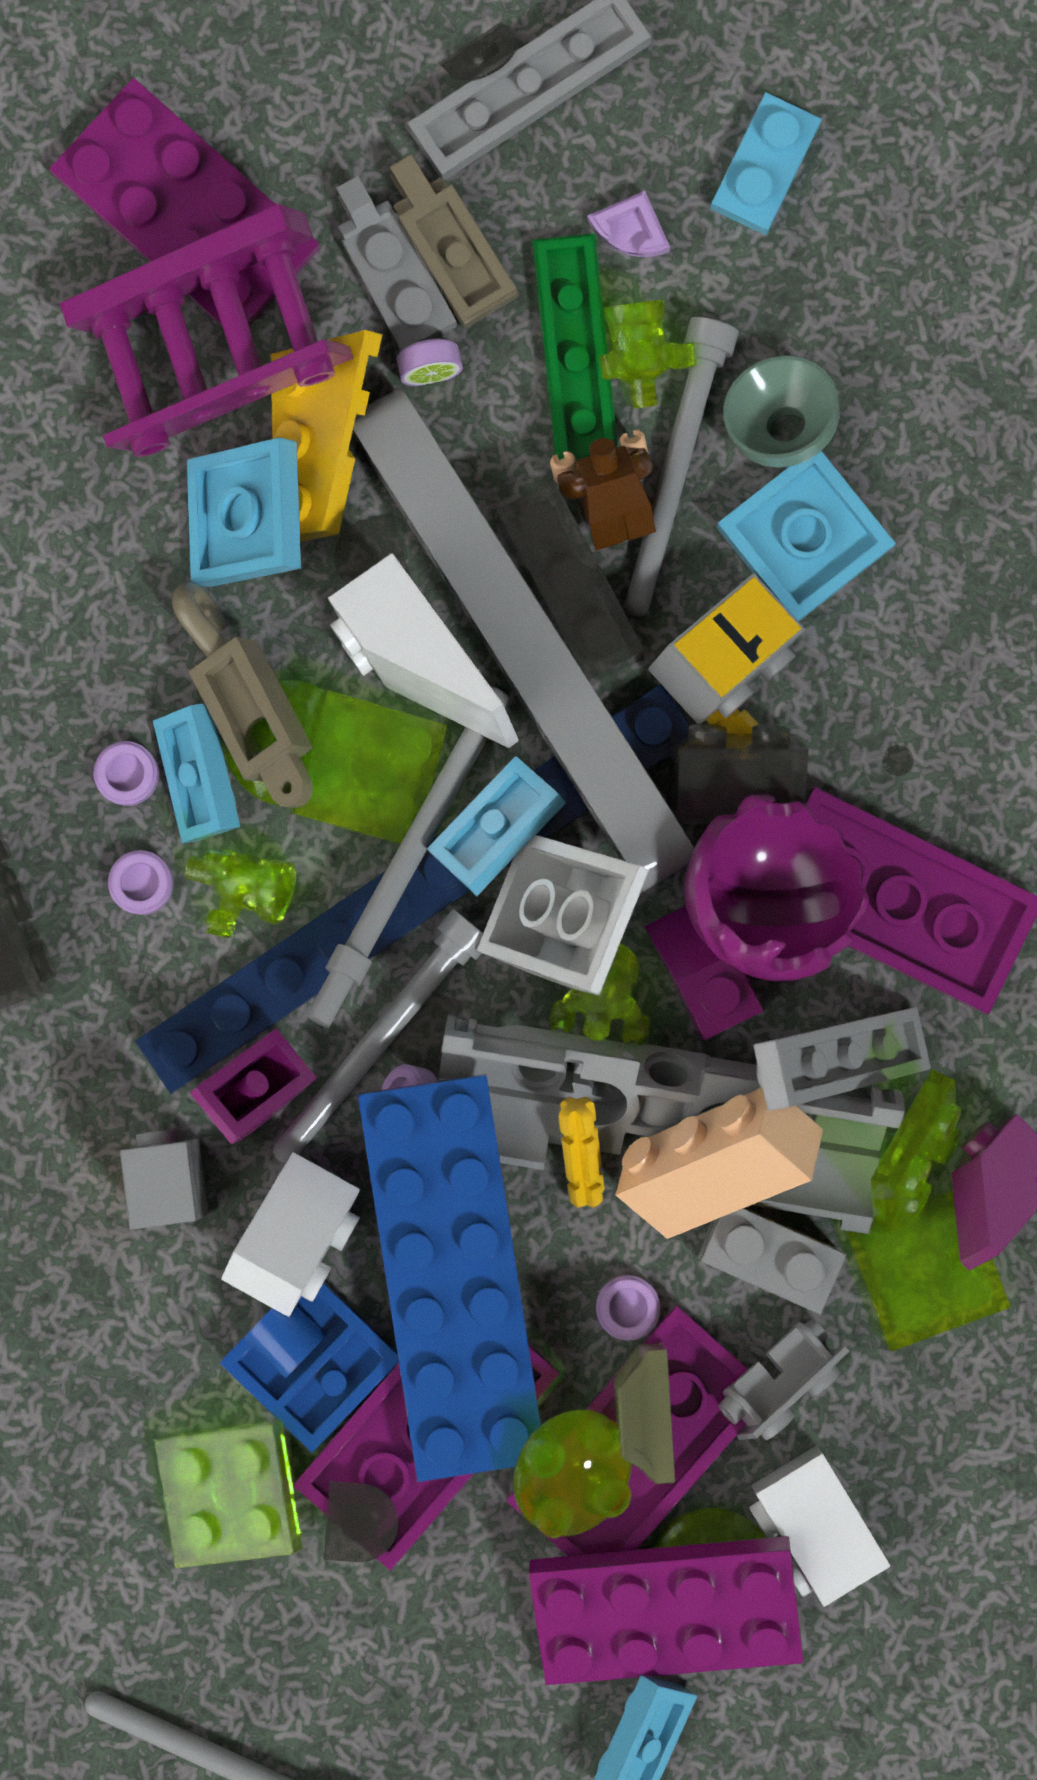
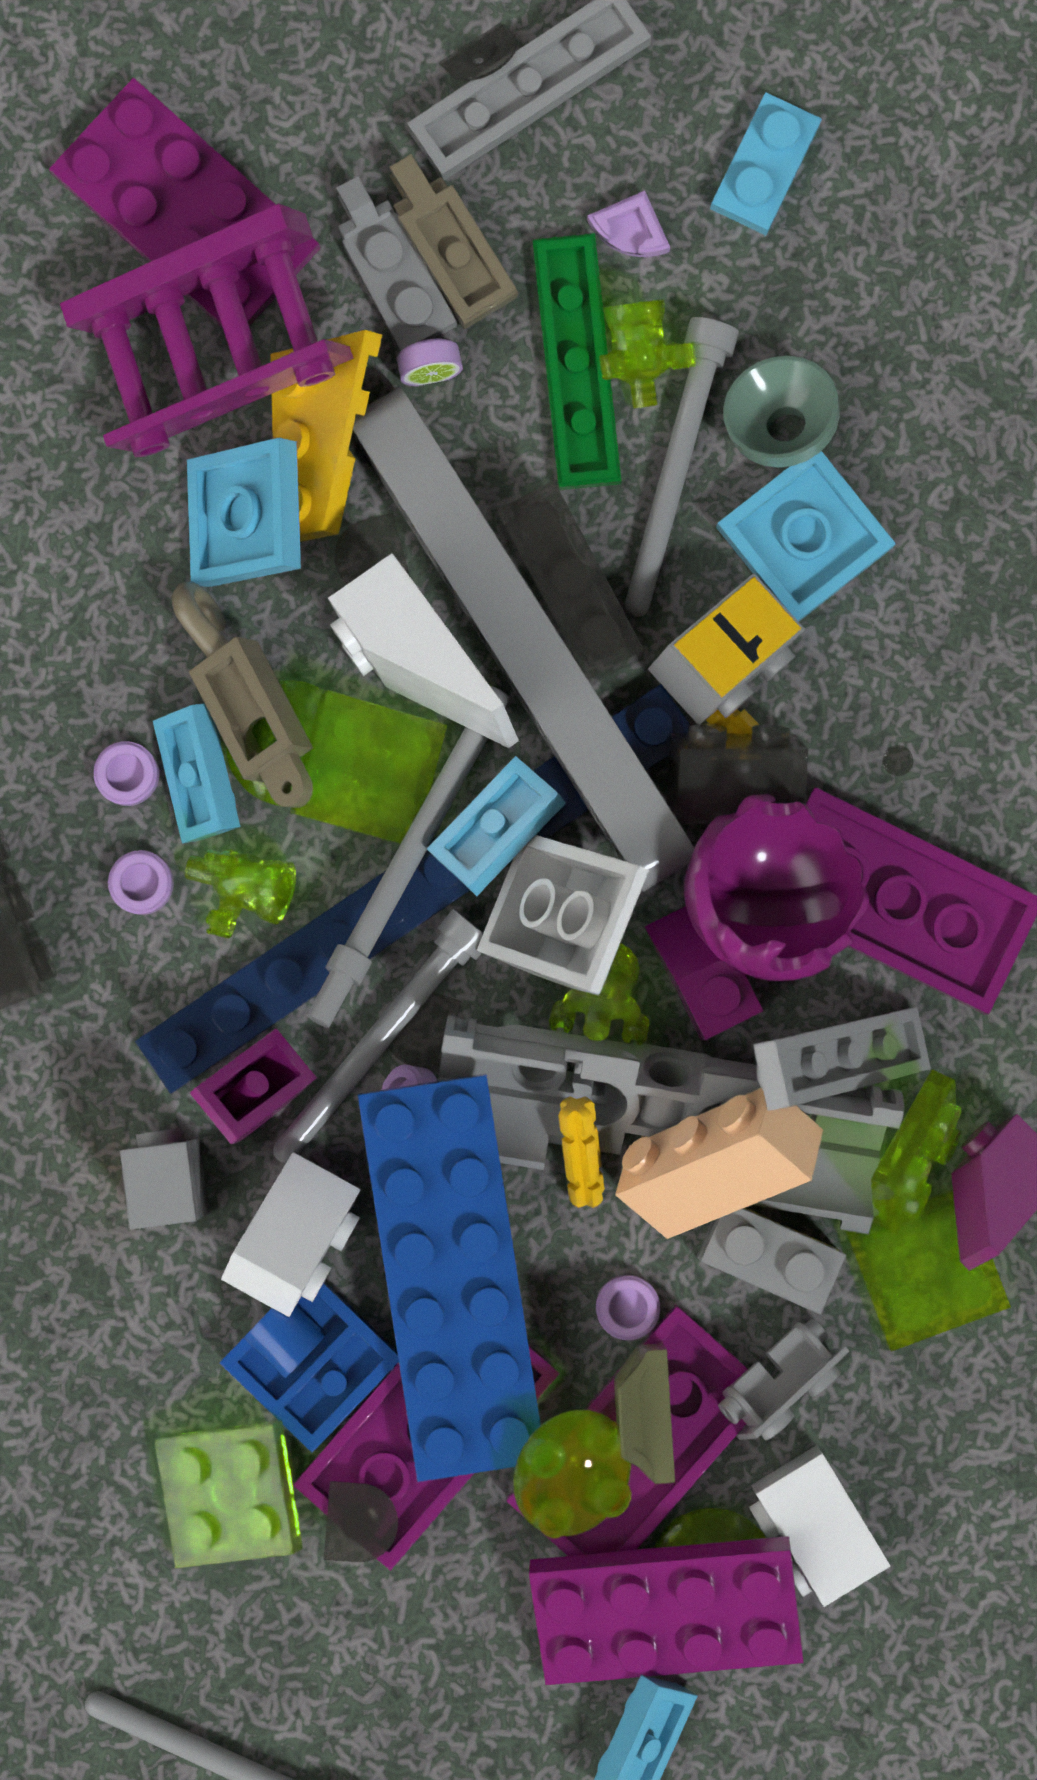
(609, 488): reddish brown piece -> none

